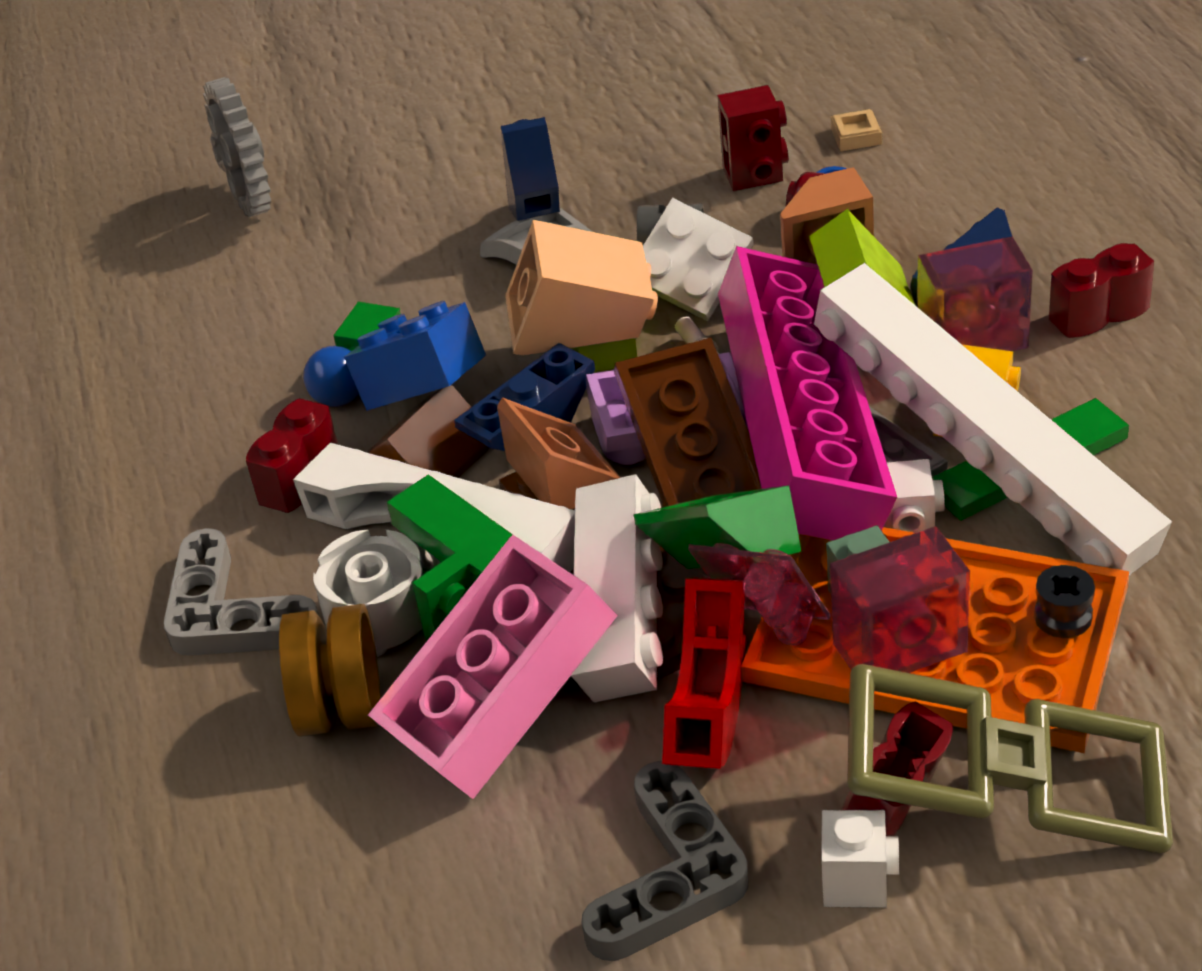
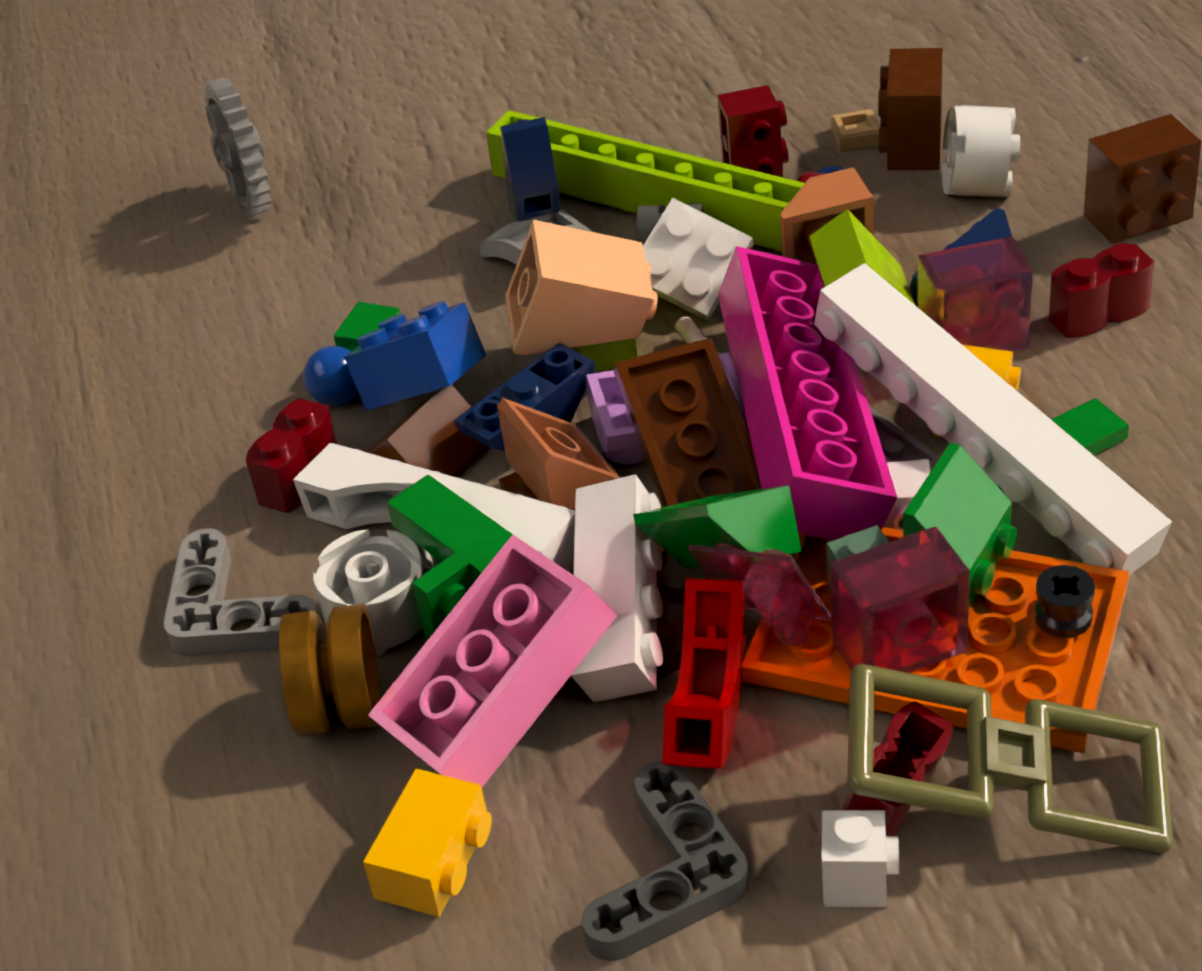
(428, 842): none -> yellow brick
(637, 174): none -> lime brick
(911, 109): none -> reddish brown brick
(968, 514): none -> slope
(979, 151): none -> white brick
(1141, 178): none -> reddish brown brick

